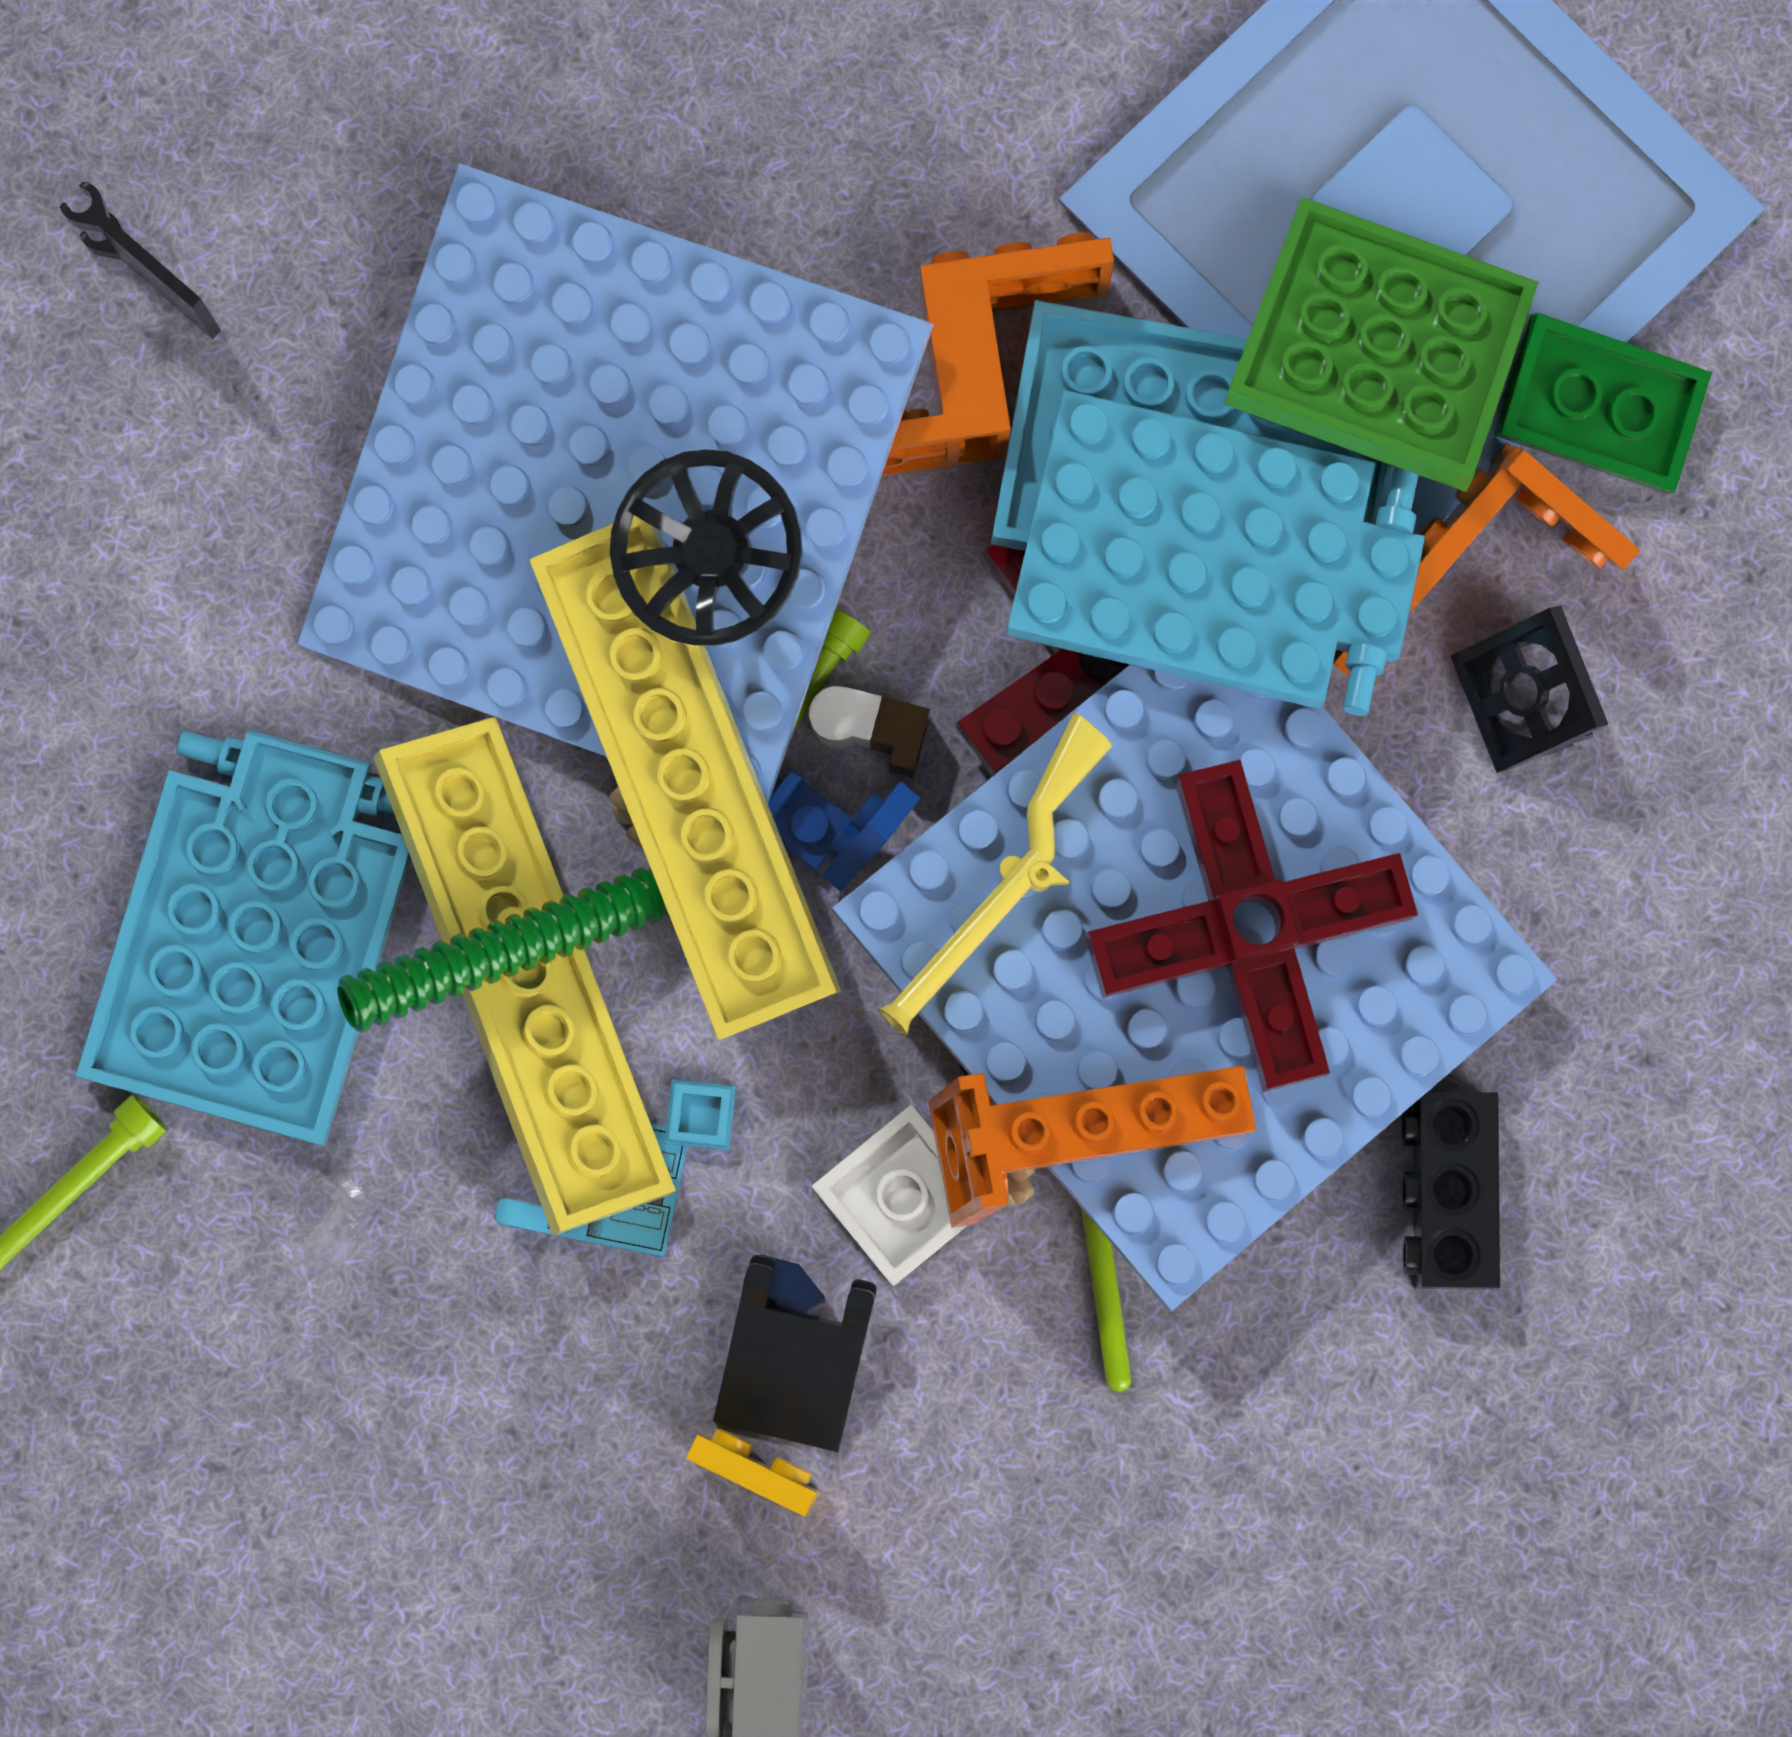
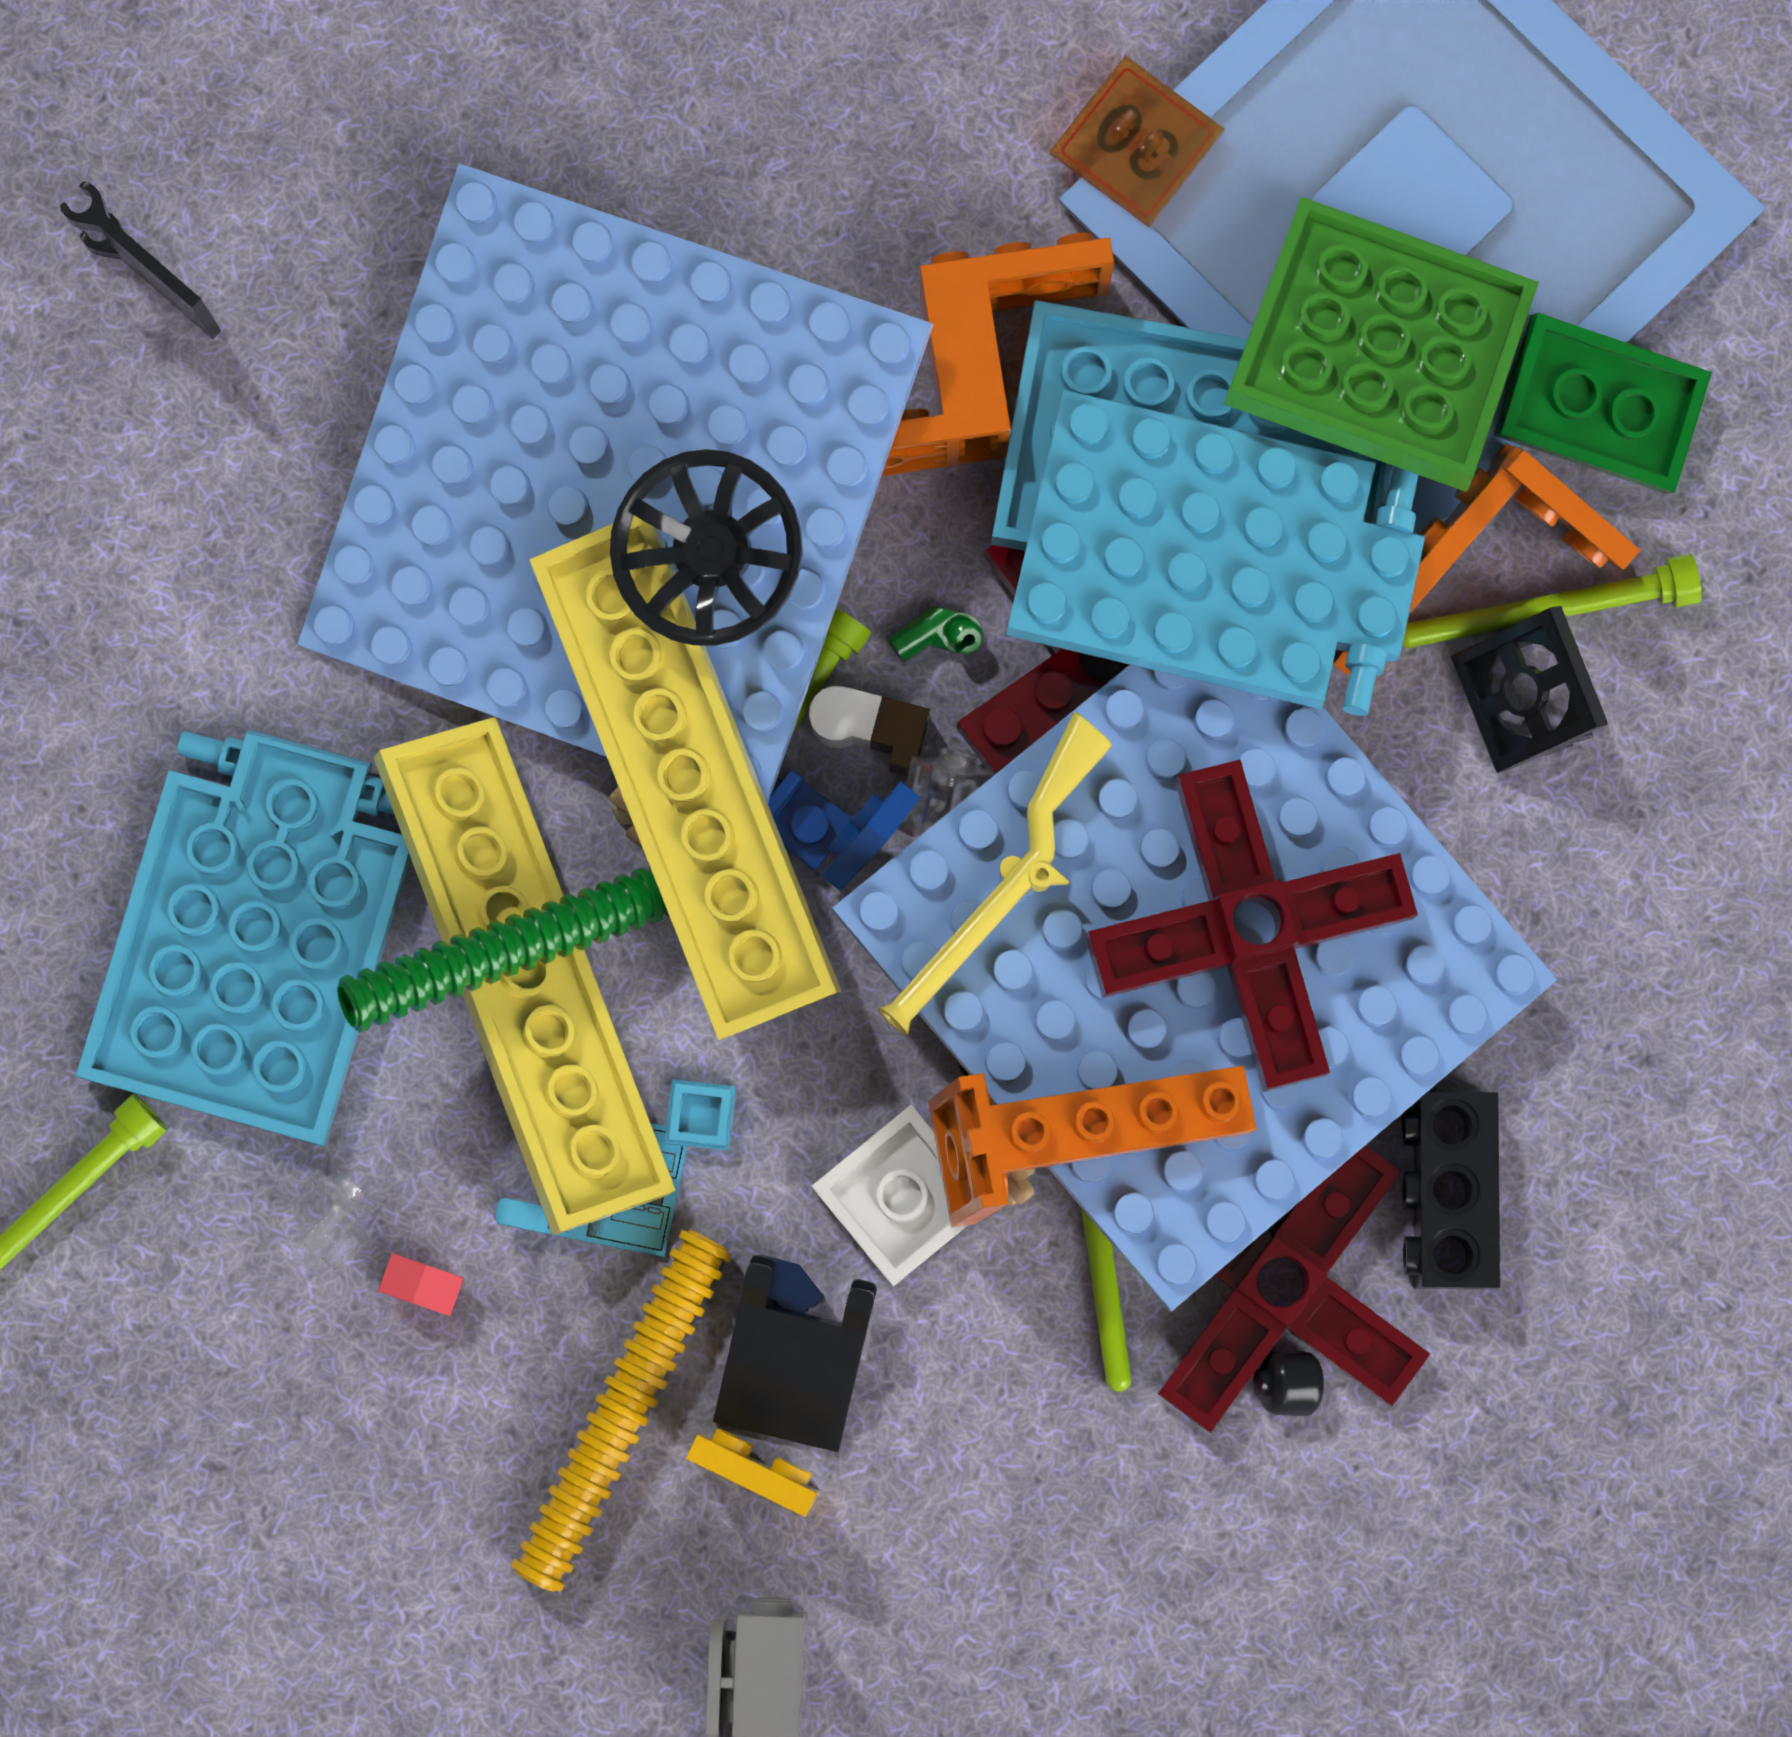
(420, 1284): none -> coral piece
(621, 1411): none -> yellow piece
(937, 628): none -> green arm
(941, 785): none -> clear bracket
(1137, 141): none -> clear orange piece
(1290, 1383): none -> black piece
(1321, 1317): none -> dark red piece
(1671, 583): none -> lime piece

